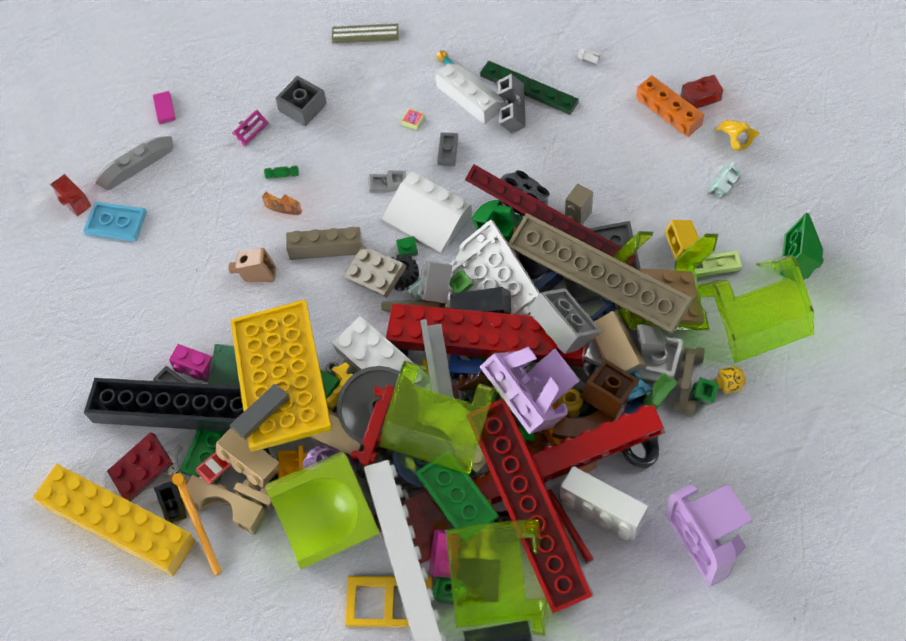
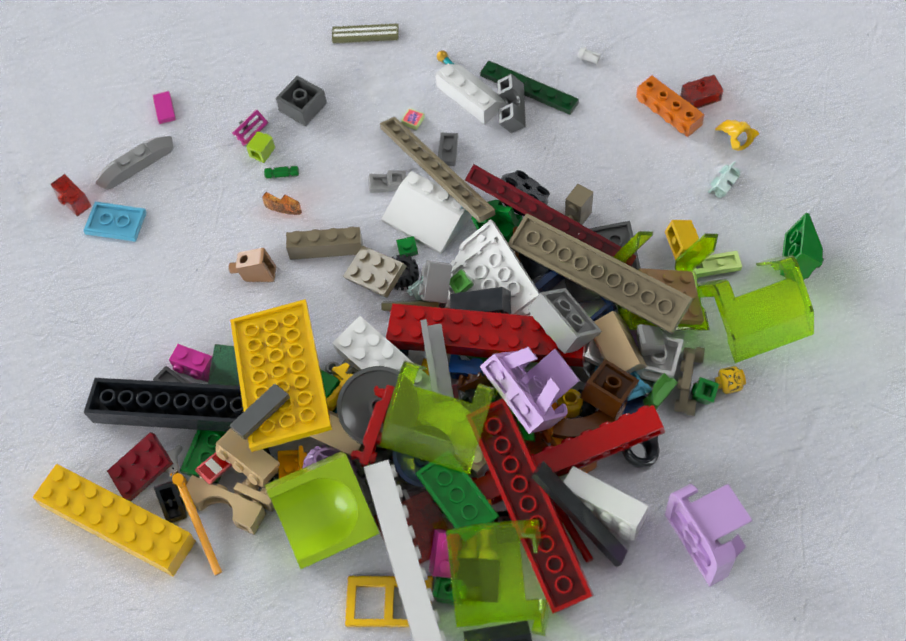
(261, 146): none -> lime brick
(438, 170): none -> dark tan plate
(579, 514): none -> black tile

